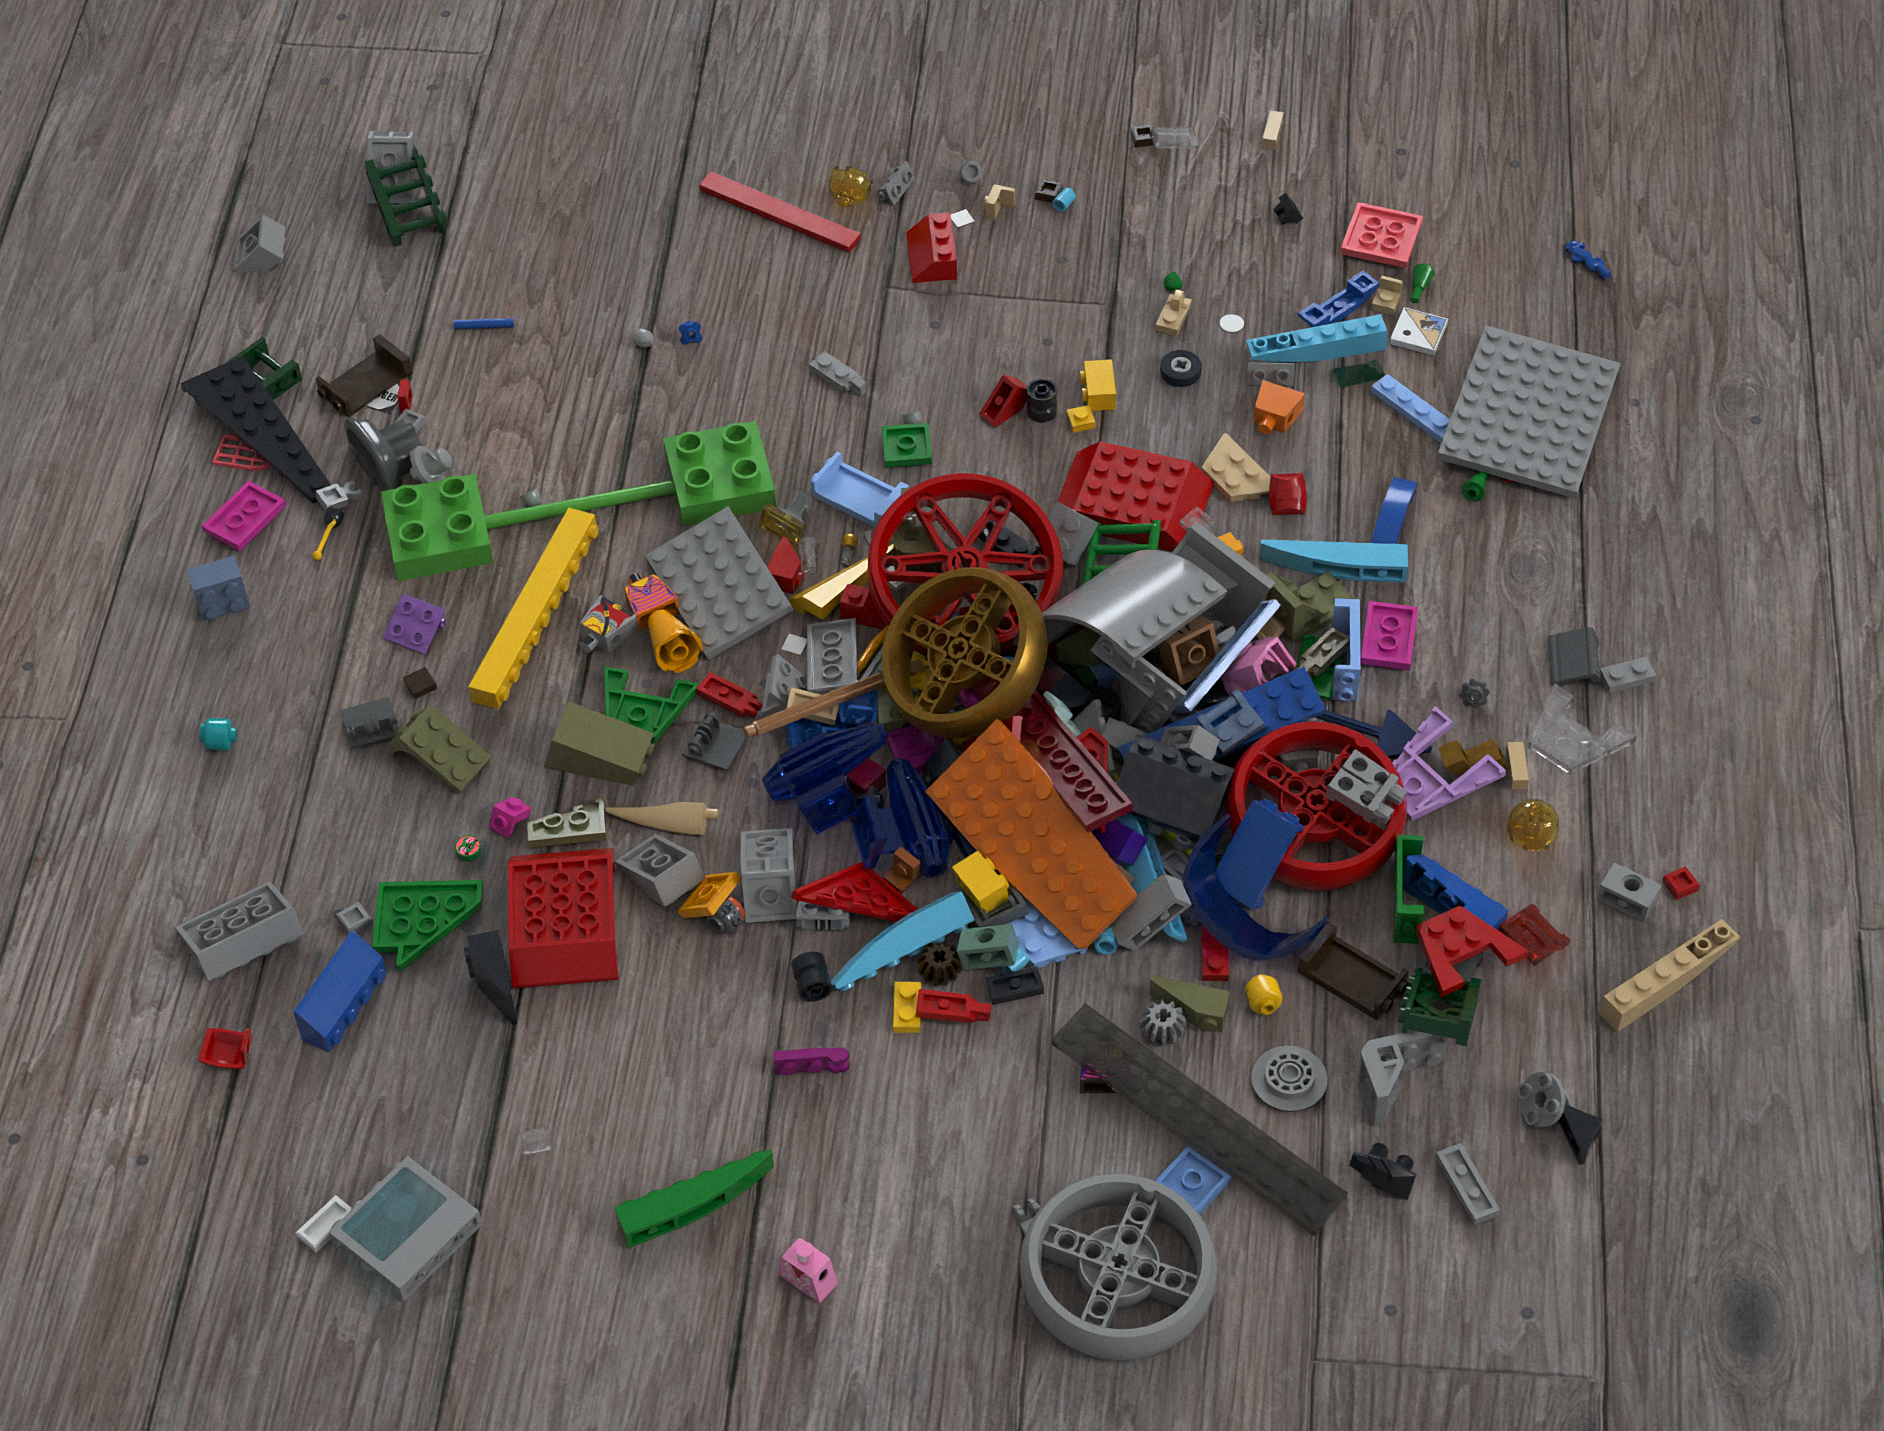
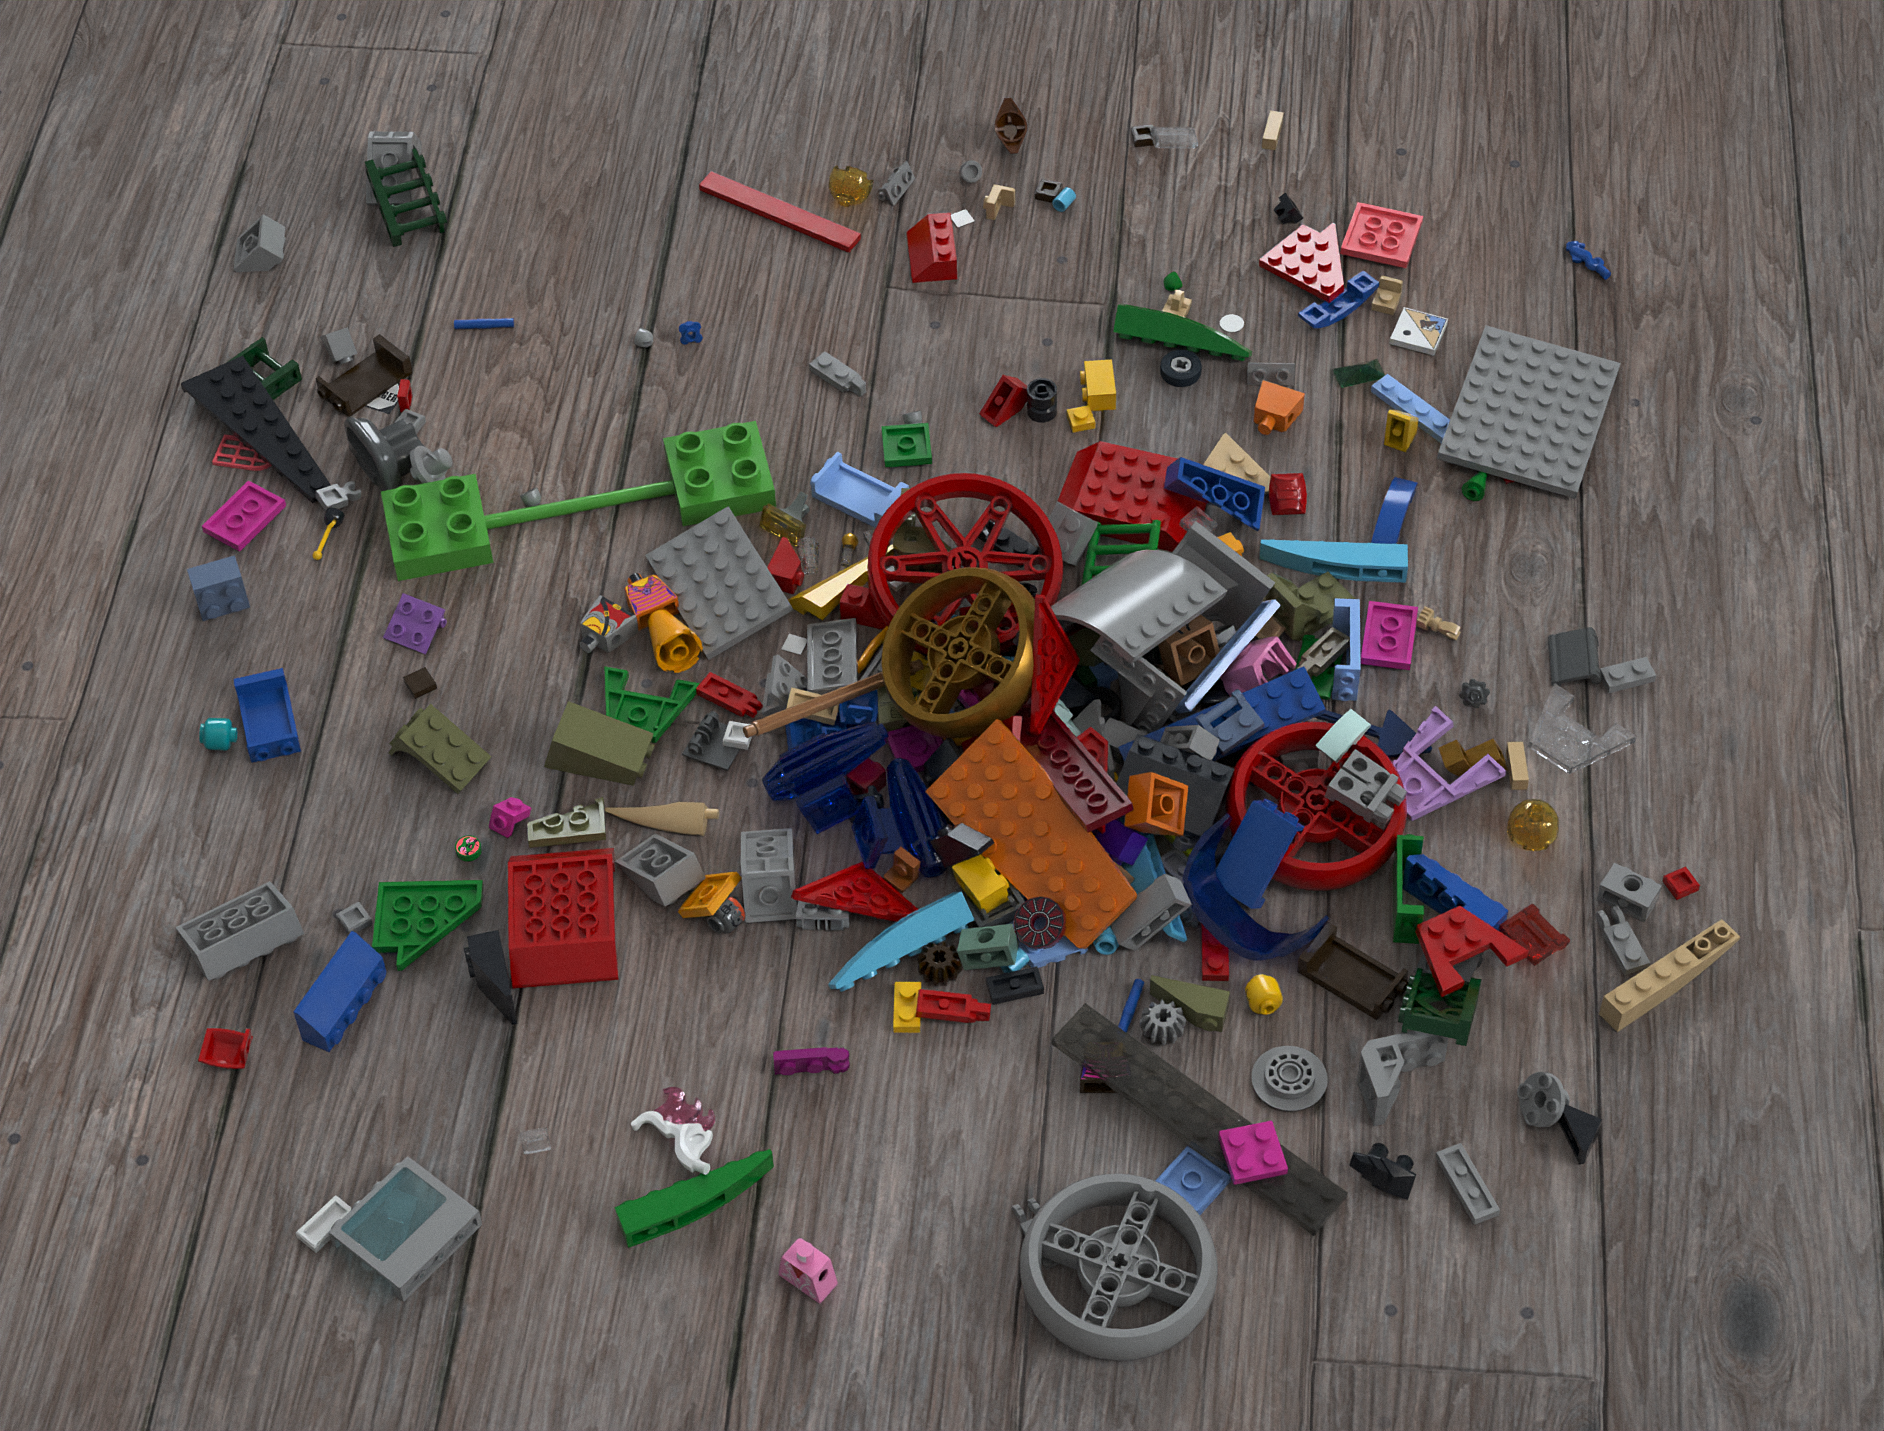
(267, 715): none -> blue panel
(339, 345): none -> light grey slope
(370, 722): dark grey hinge -> none
(533, 609): yellow brick -> none
(685, 1124): none -> white piece
(735, 737): none -> white tile
(811, 976): black wheel -> none
(959, 843): none -> black slope
(1010, 126): none -> reddish brown hat
(1026, 917): none -> tile
(1052, 666): none -> red tile
(1131, 1005): none -> blue piece
(1157, 804): none -> orange slope
(1174, 330): none -> green slope
(1217, 488): none -> blue wedge
(1252, 1152): none -> dark pink plate
(1308, 261): none -> wing
(1322, 342): medium azure slope -> none
(1342, 735): none -> light aqua slope
(1400, 430): none -> yellow slope
(1422, 276): green cone -> none
(1426, 620): none -> tan piece
(1622, 942): none -> light grey hinge

